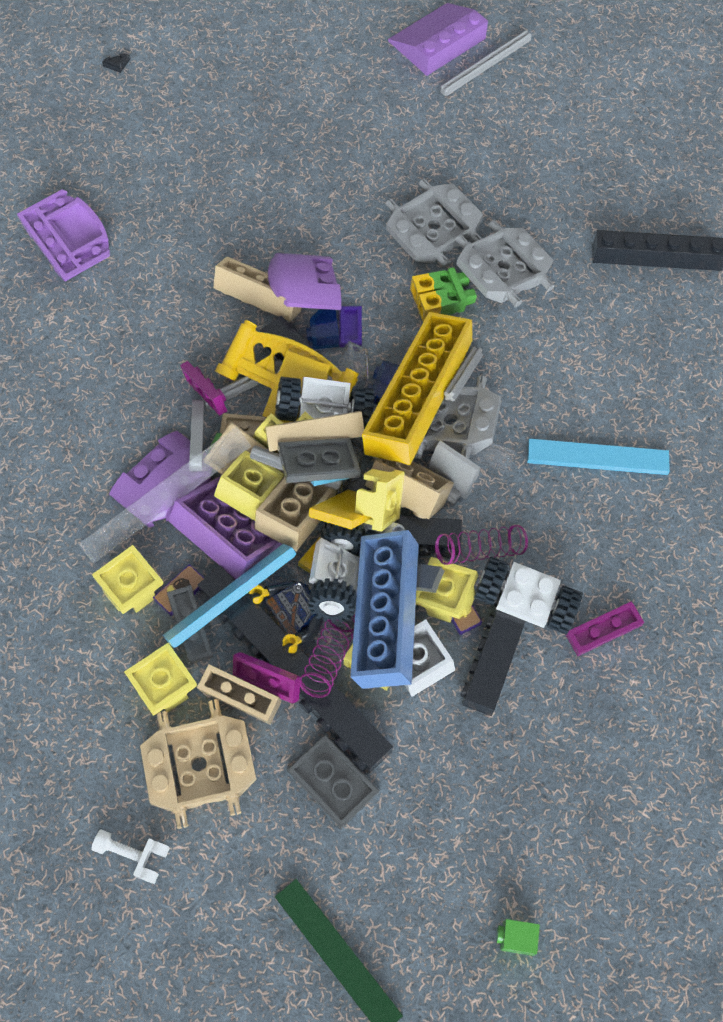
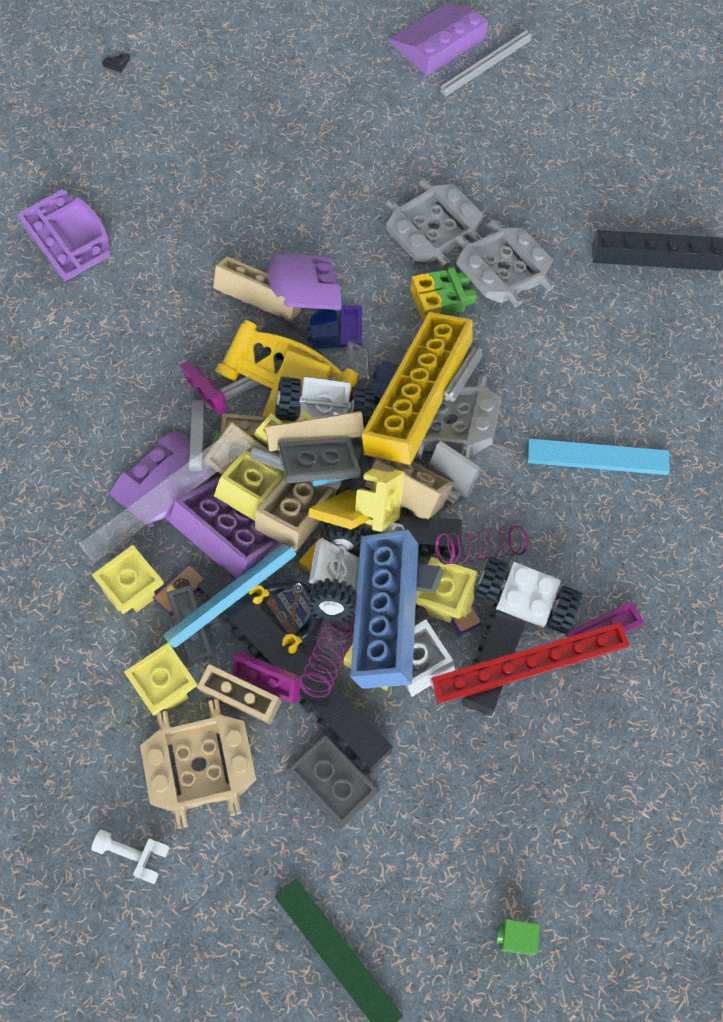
(528, 663): none -> red plate

